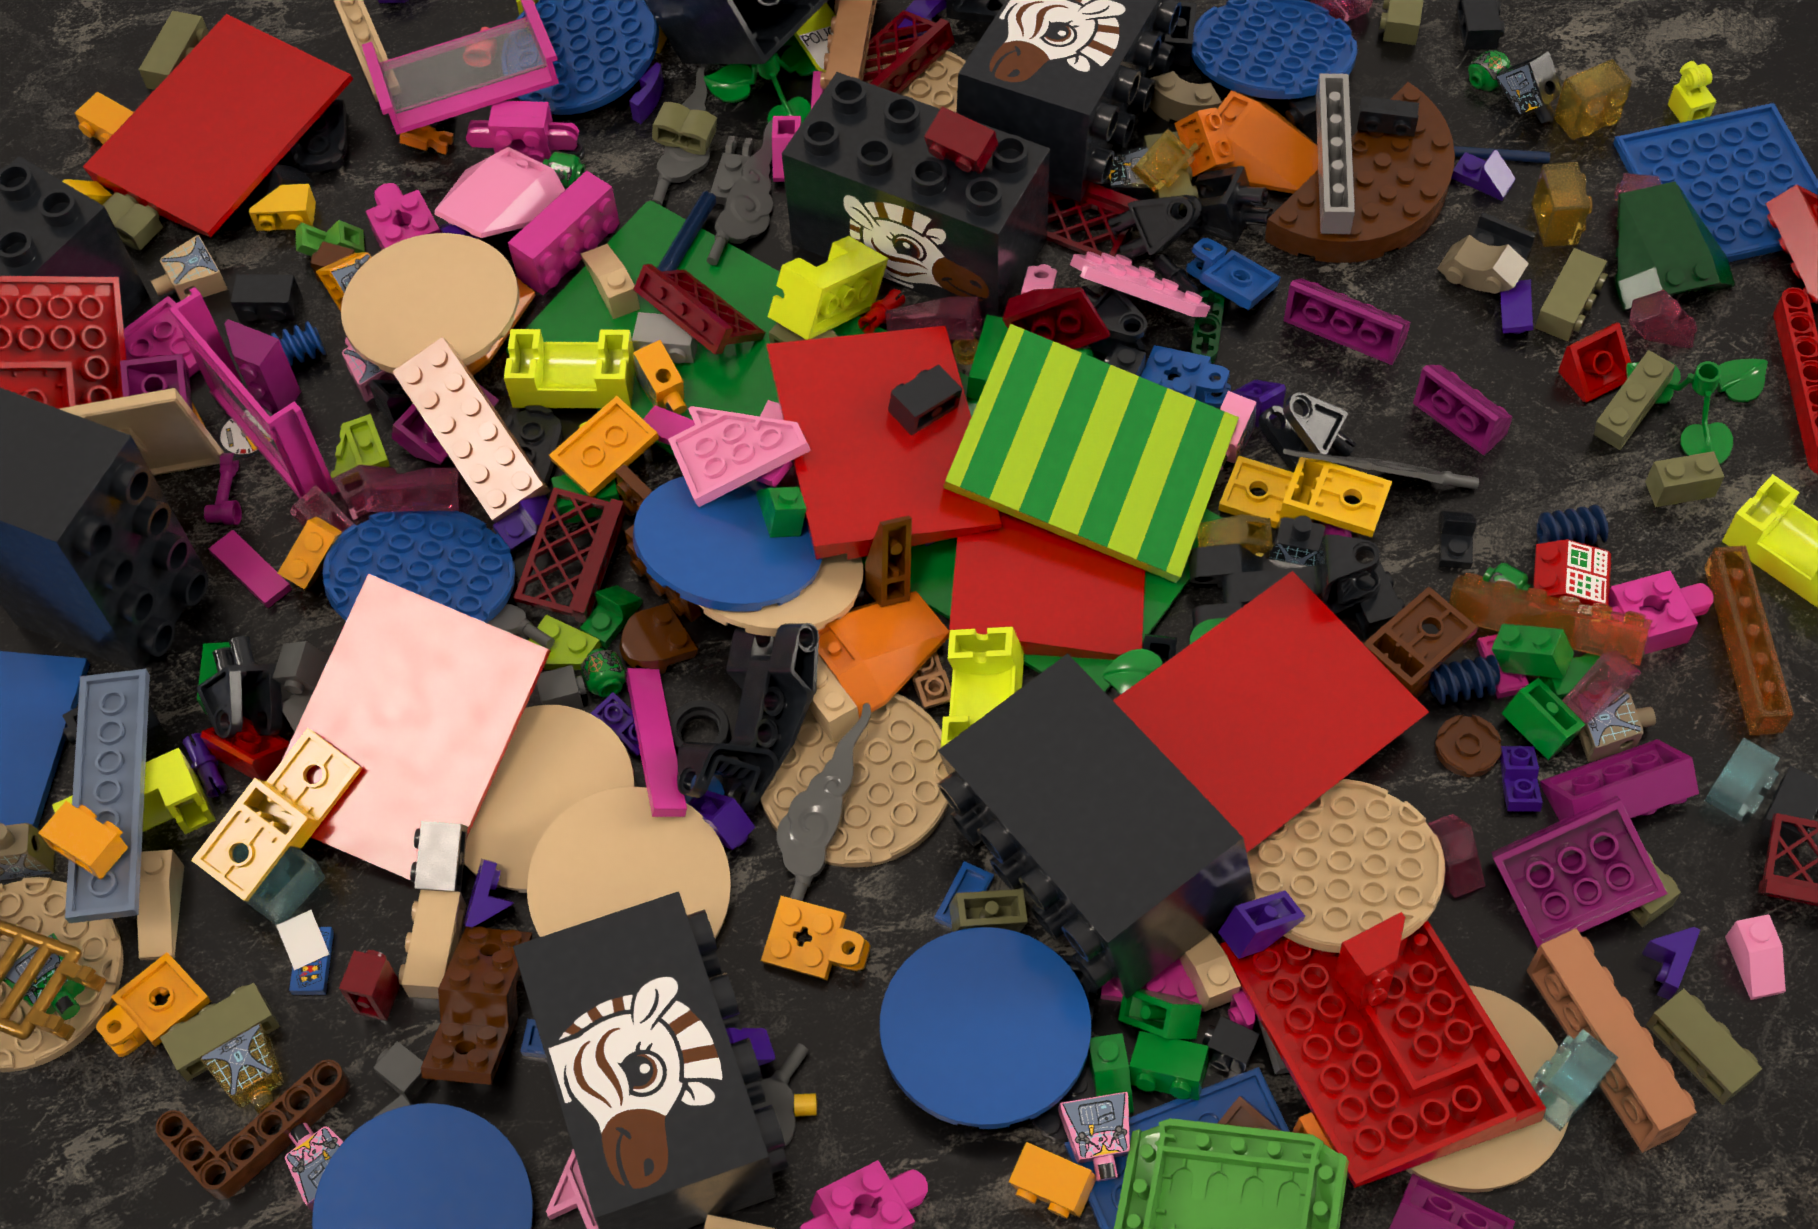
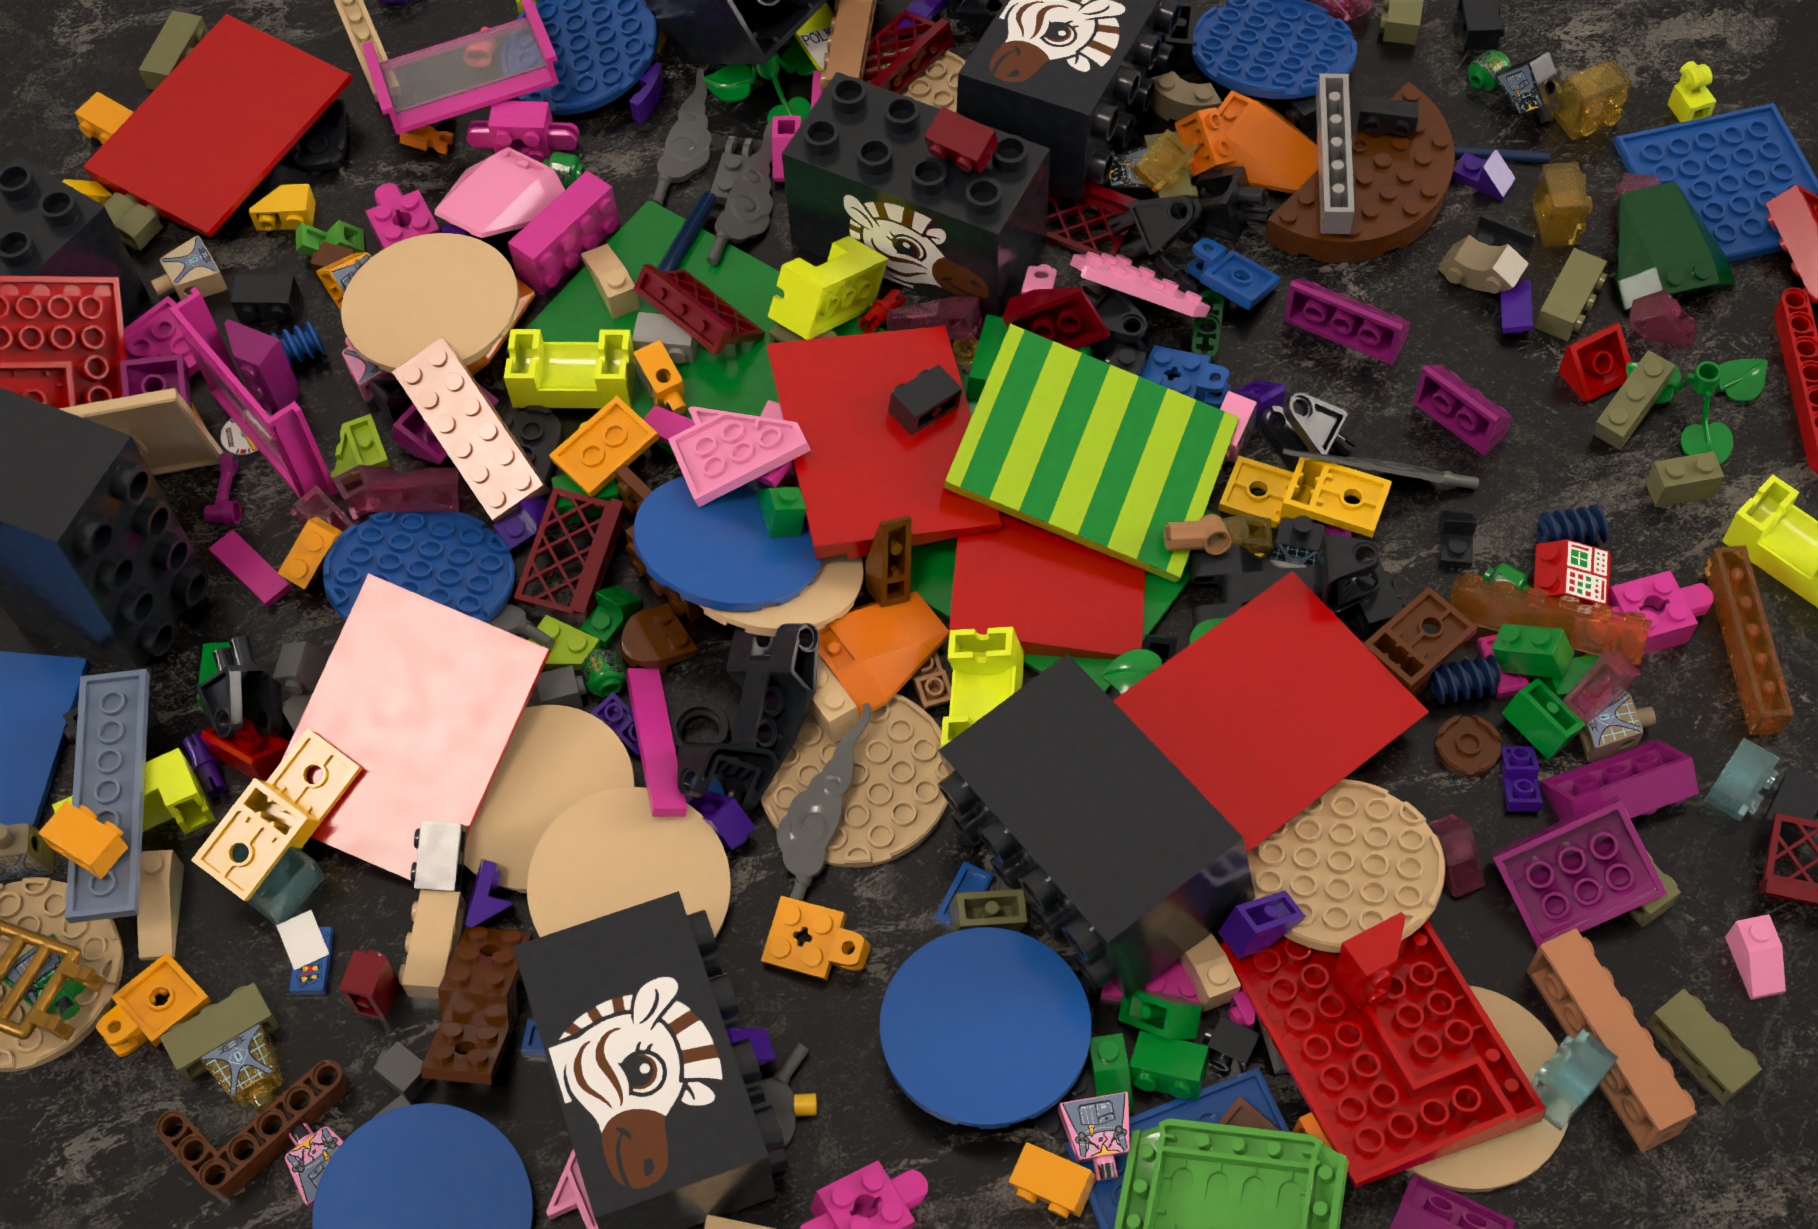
(684, 128): olive brick -> none
(1206, 534): none -> medium nougat piece
(1674, 954): dark purple slope -> none

